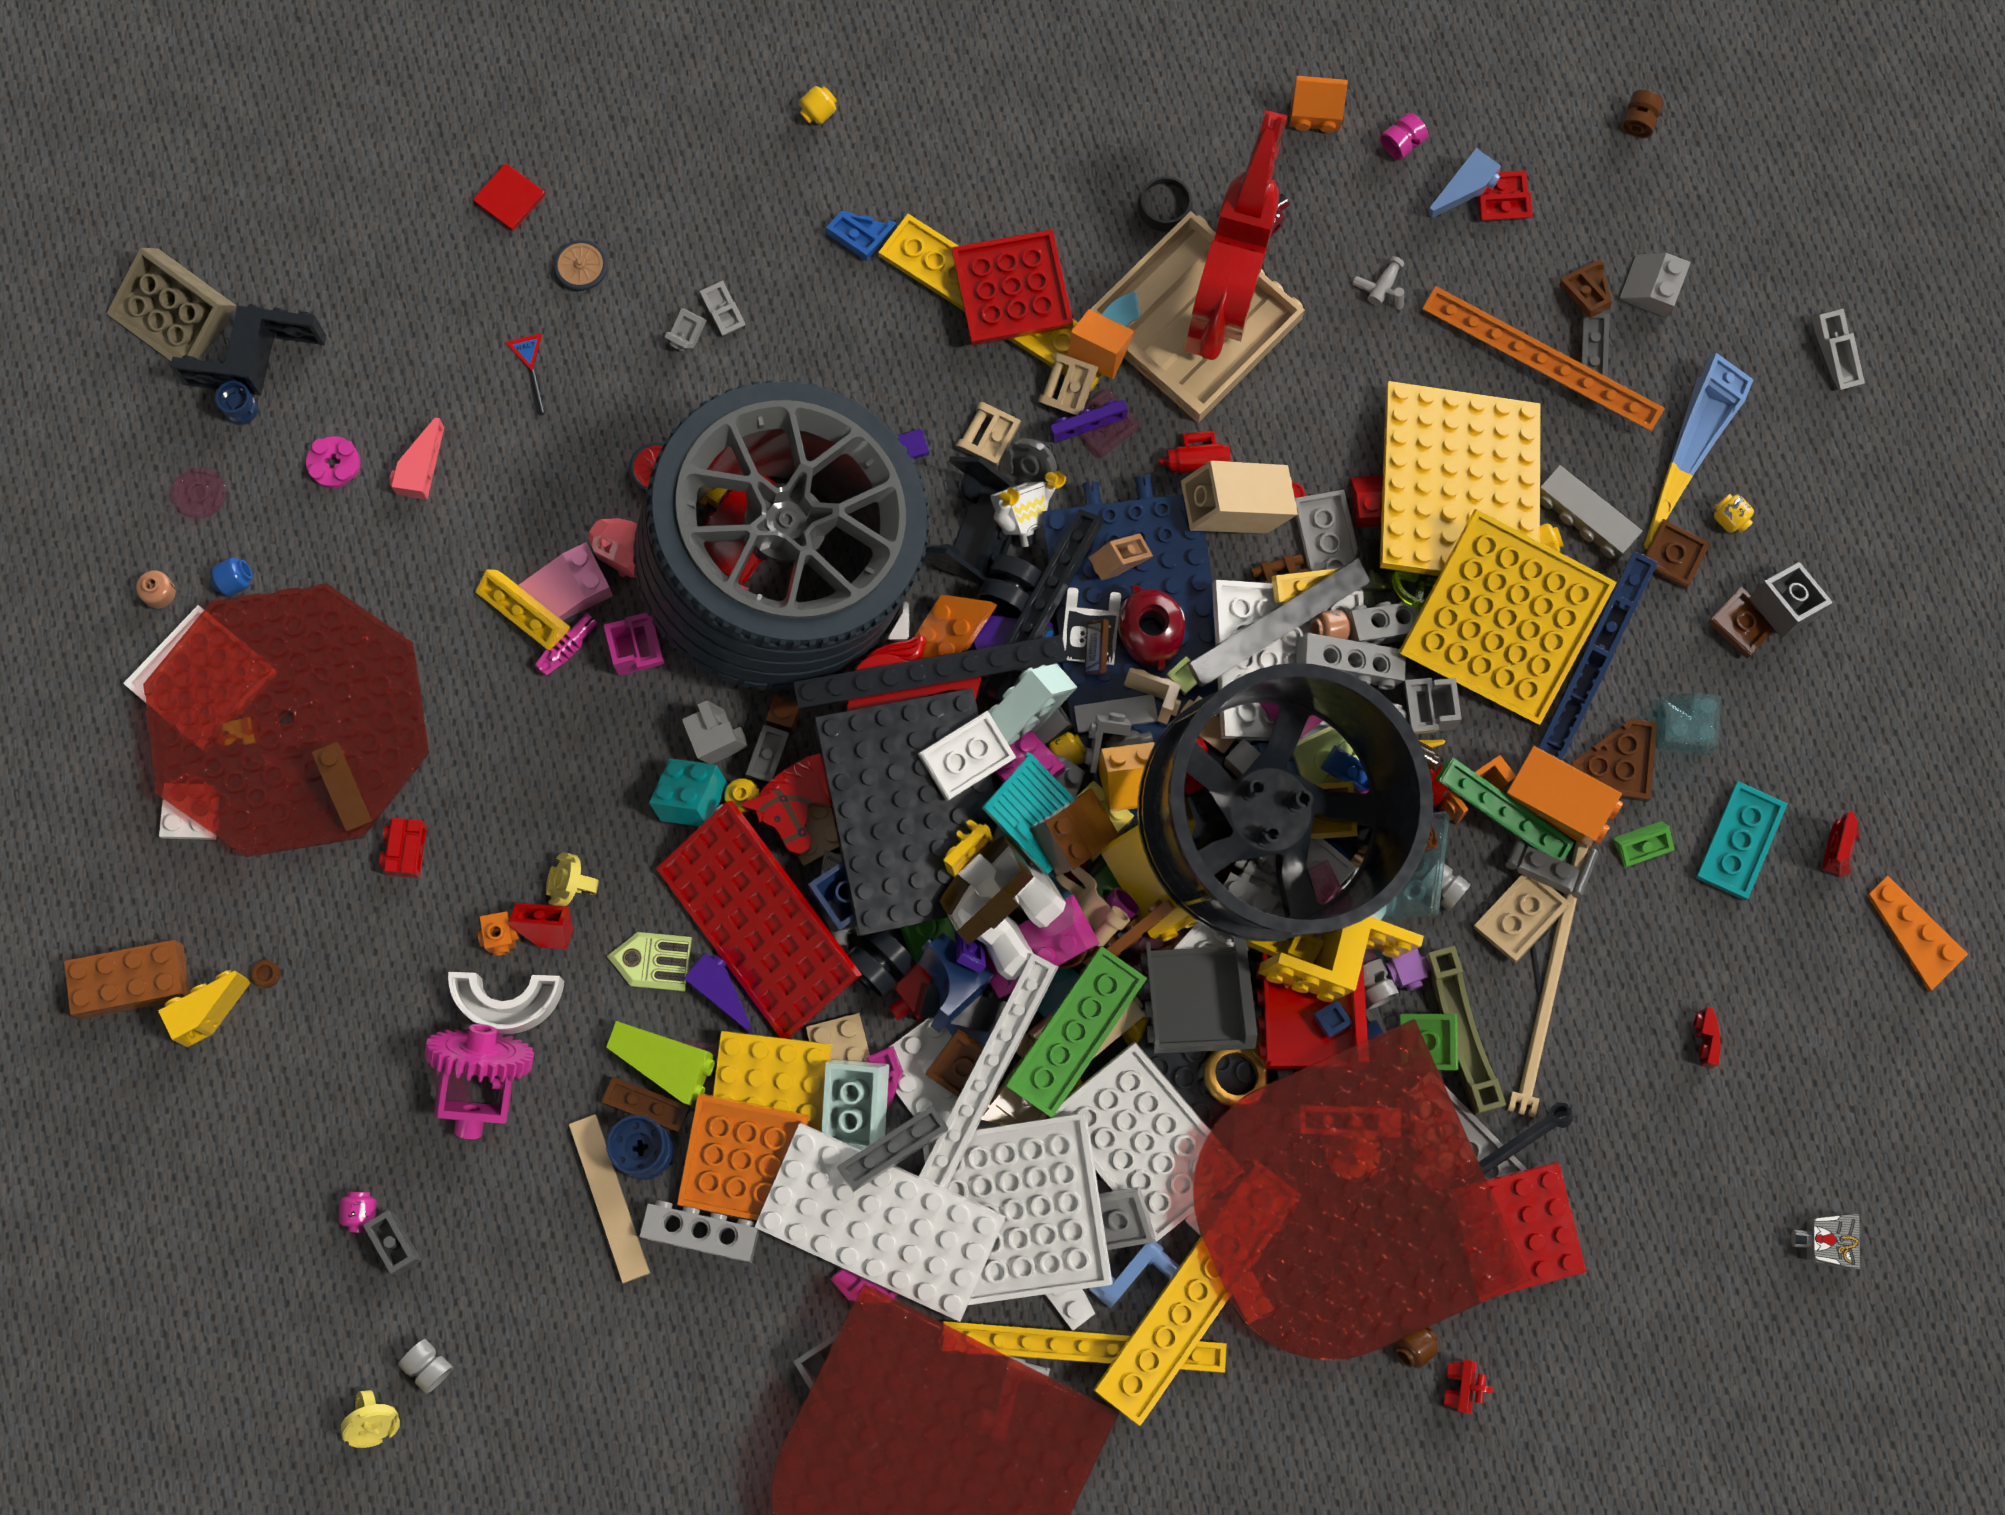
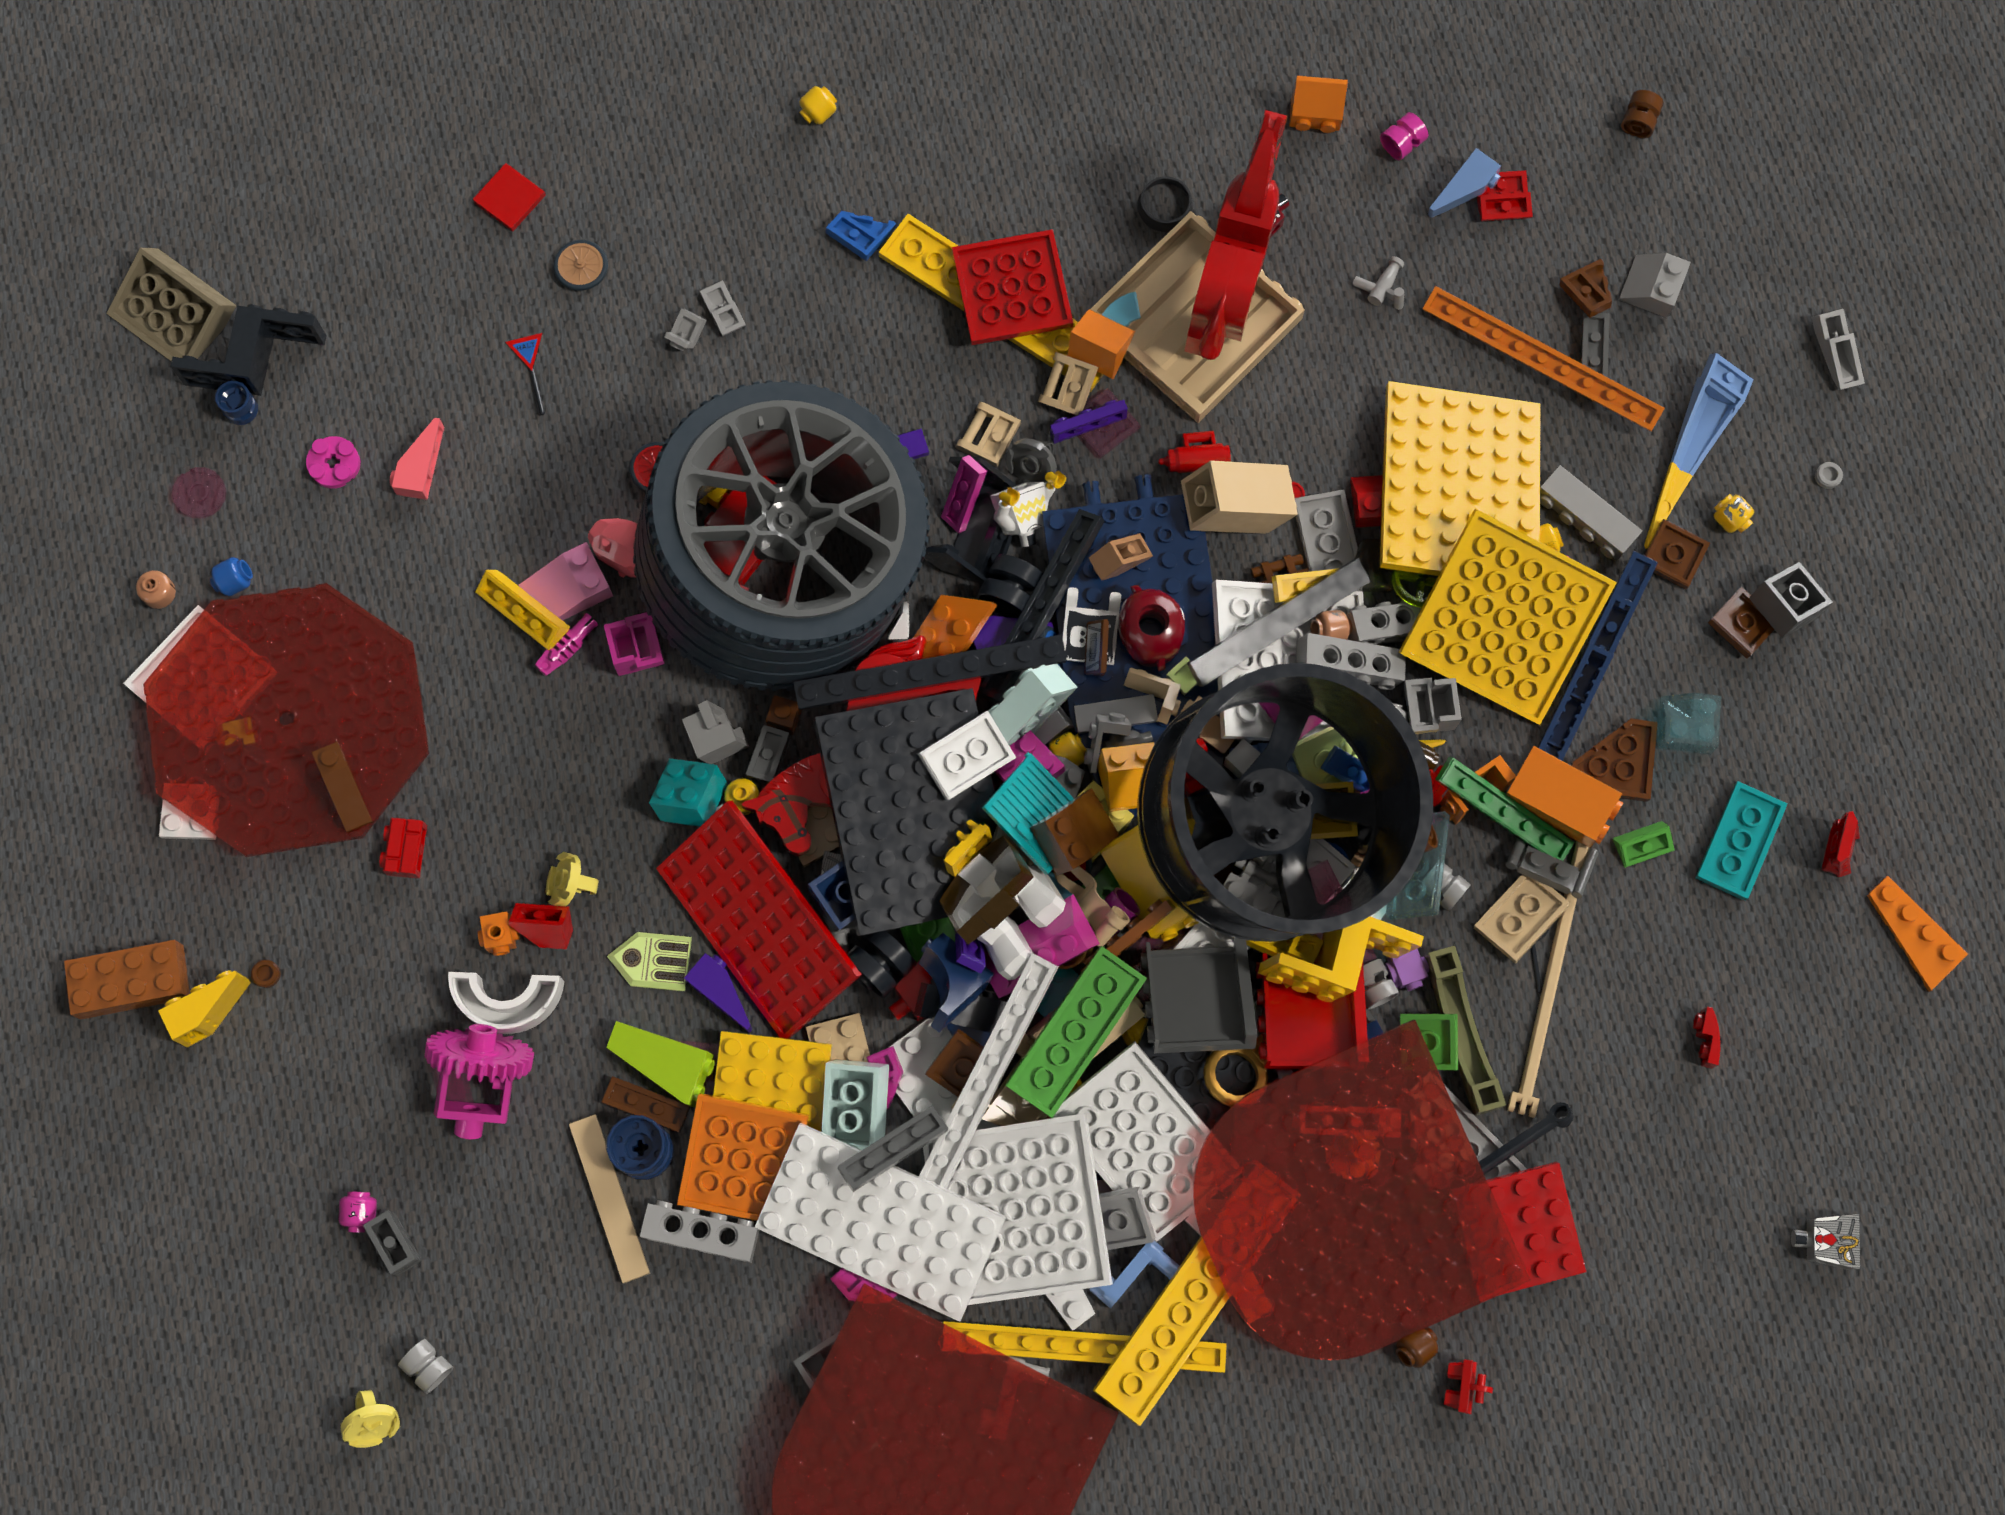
(963, 494): none -> dark pink plate
(1332, 1019): dark blue plate -> none
(1828, 475): none -> light grey tile

